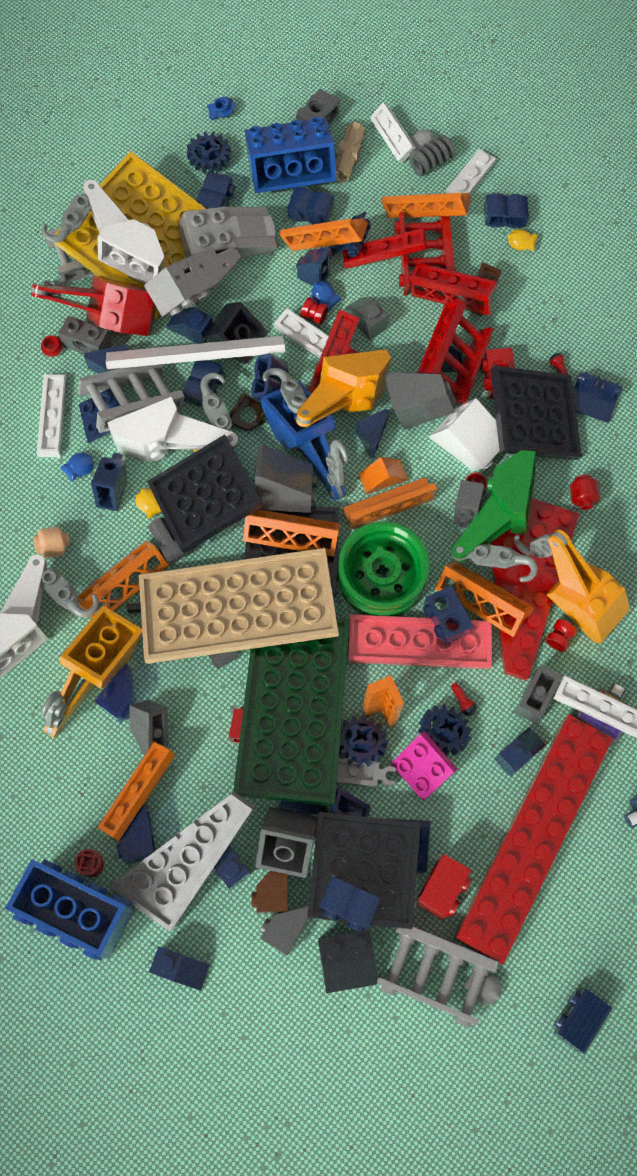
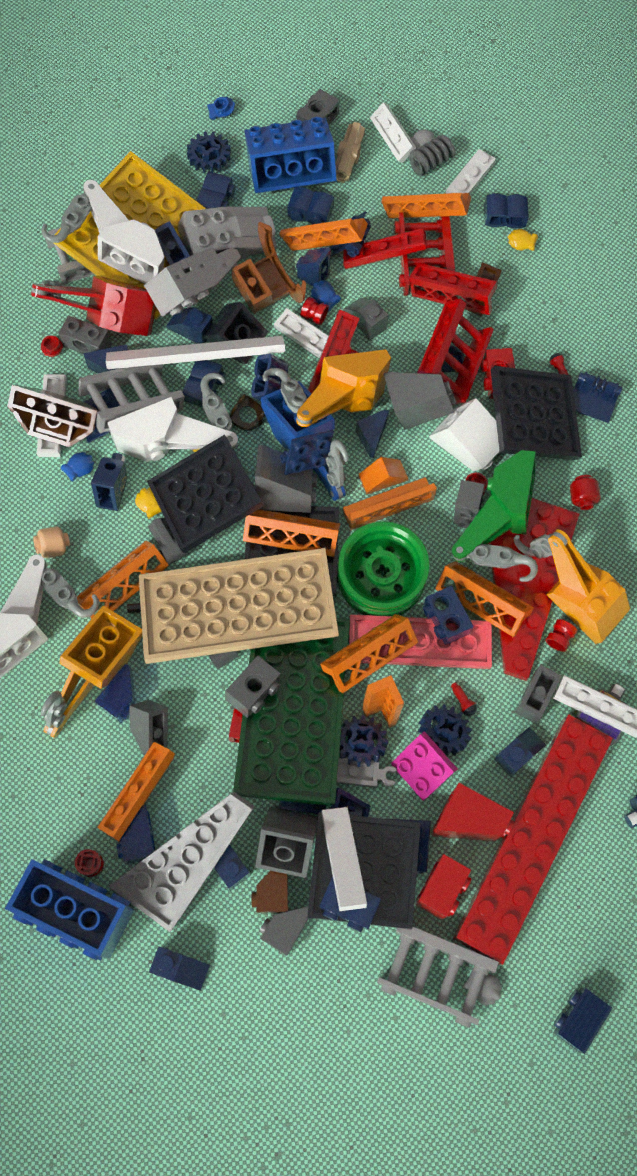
(52, 415): none -> wedge
(171, 244): none -> dark blue slope
(258, 674): none -> dark grey brick
(266, 279): none -> dark orange piece
(307, 452): none -> dark blue hinge
(343, 859): none -> white tile
(347, 961): black slope -> none
(364, 646): none -> orange fence
(472, 817): none -> red slope

